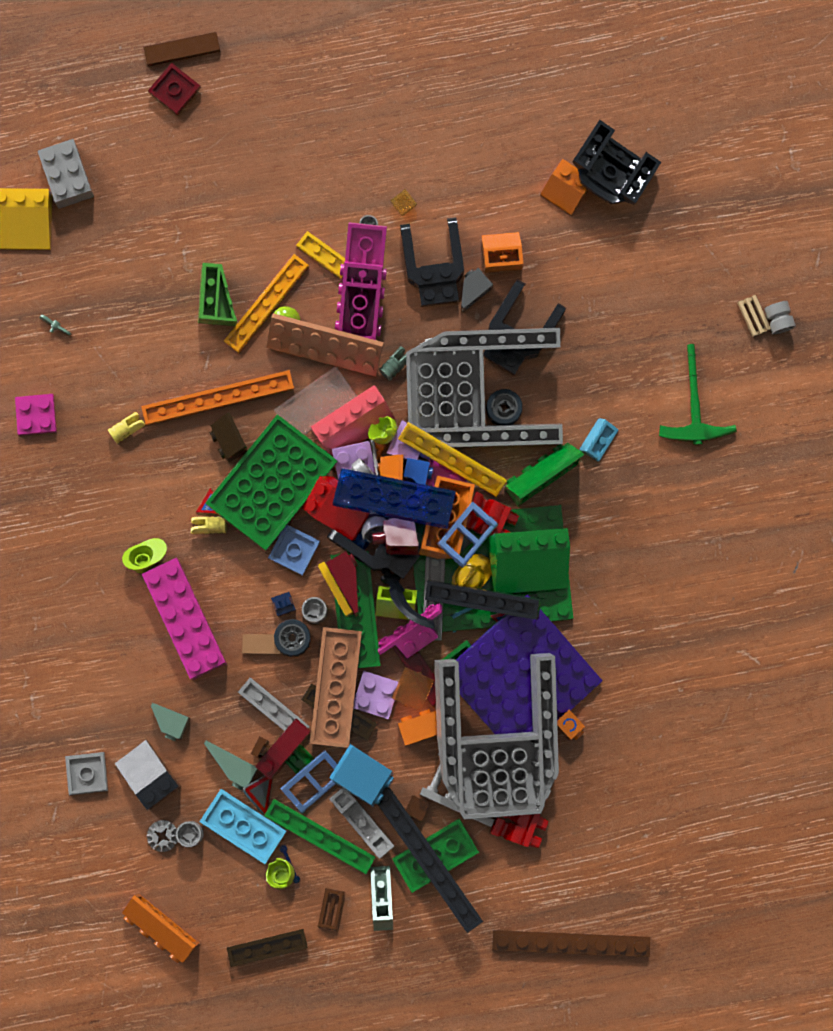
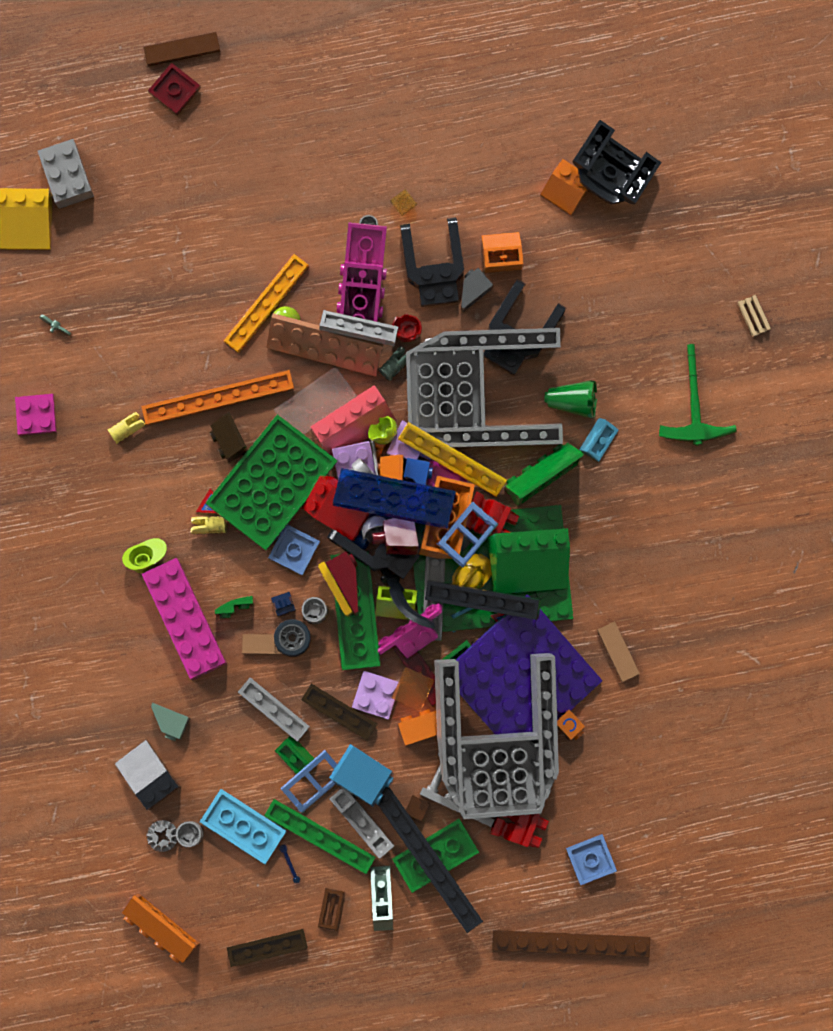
(86, 773): light grey tile -> none
(214, 297): bright green wedge -> none
(228, 609): none -> green slope
(234, 767): sand green slope -> none
(259, 793): piece -> none
(260, 747): reddish brown plate -> none
(280, 874): lime hair -> none
(283, 749): dark red slope -> none
(321, 253): yellow tile -> none
(335, 687): nougat plate -> none
(358, 328): none -> light grey plate
(408, 328): none -> red hair
(500, 398): wheel -> none
(574, 398): none -> green cone
(591, 859): none -> medium blue plate
(618, 651): none -> medium nougat tile
(780, 317): light grey wheel -> none

